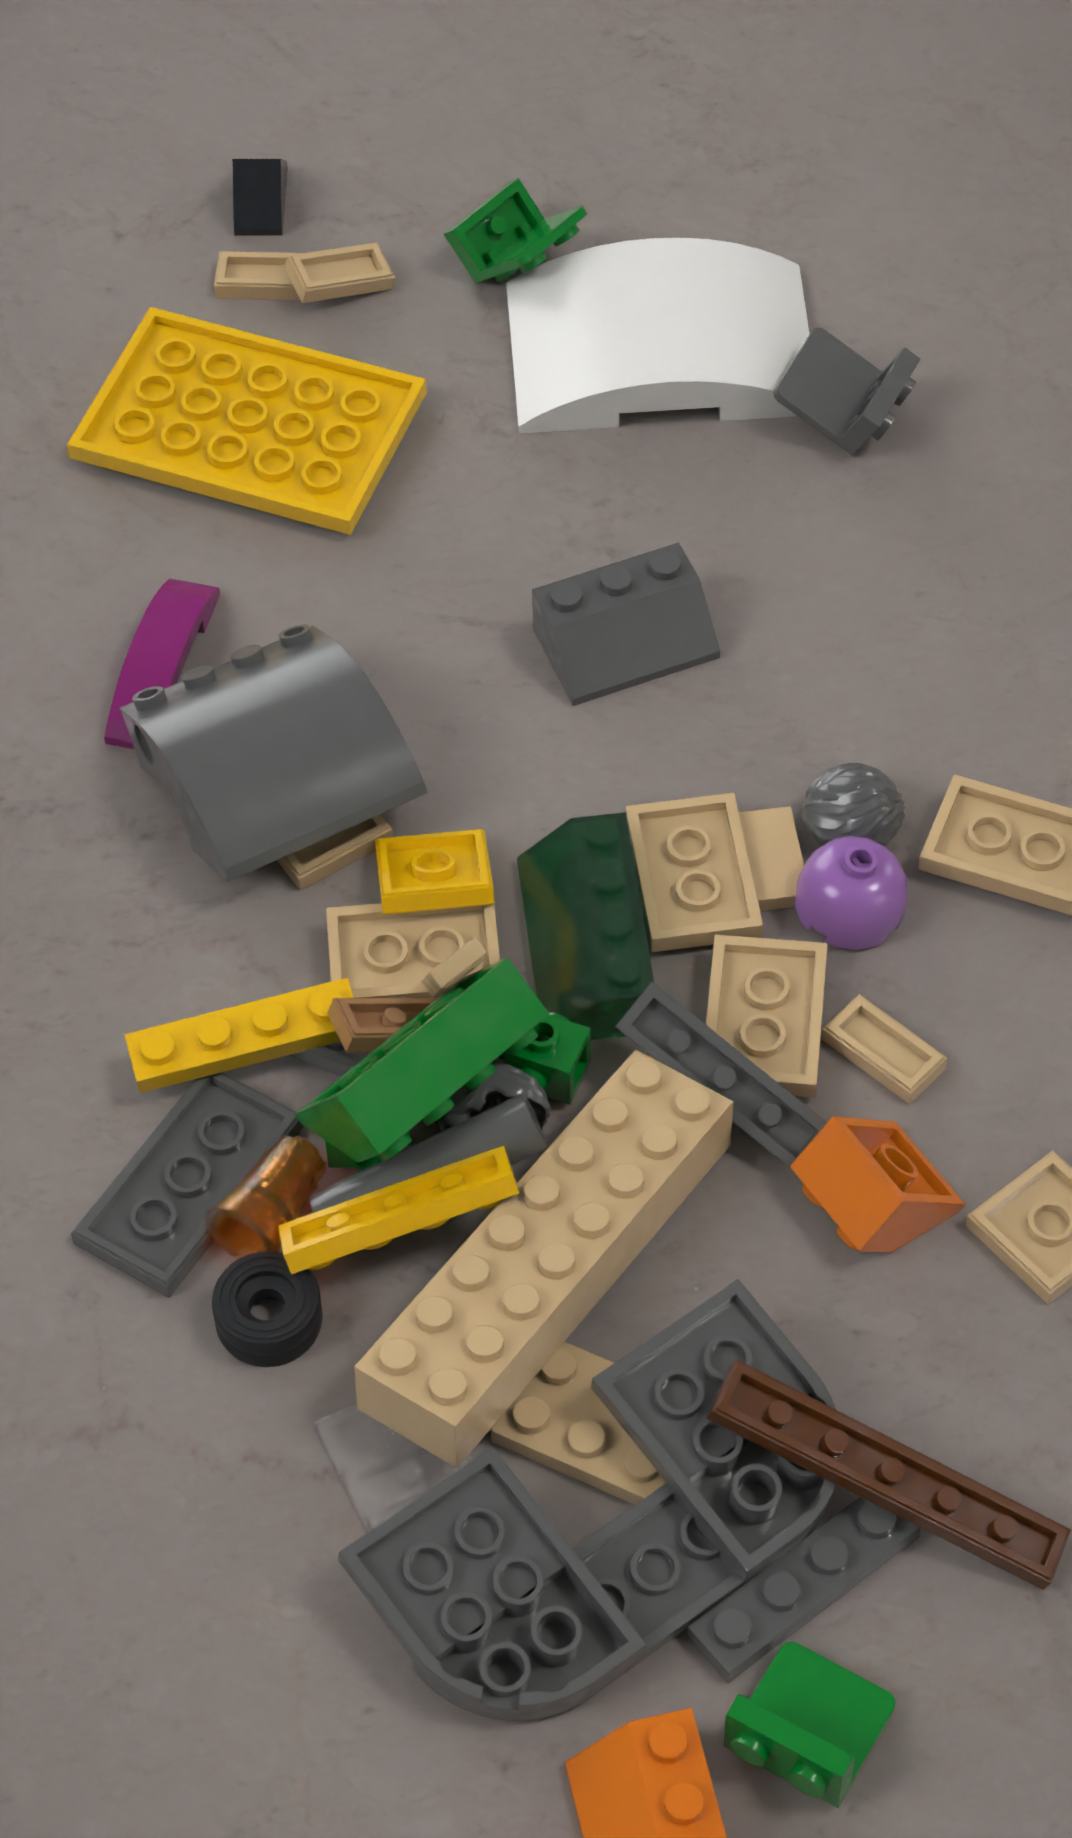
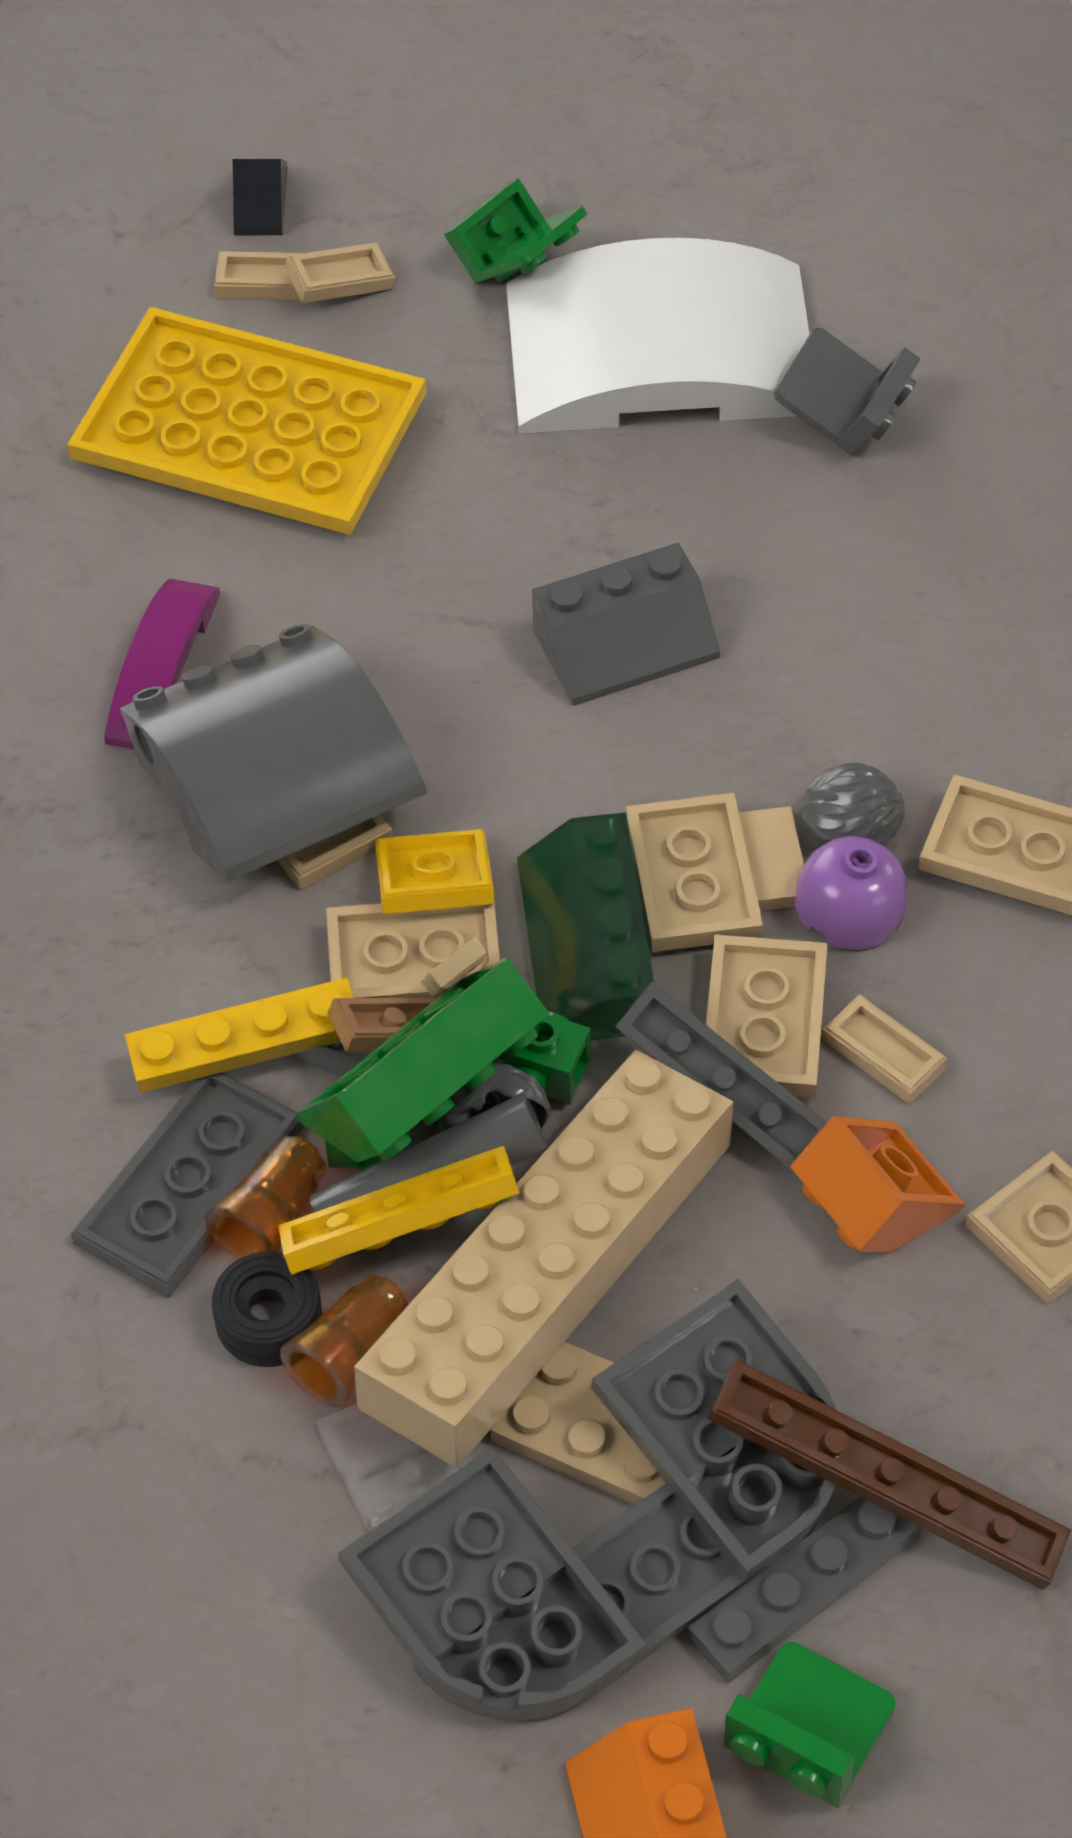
(326, 1351): none -> clear orange plant

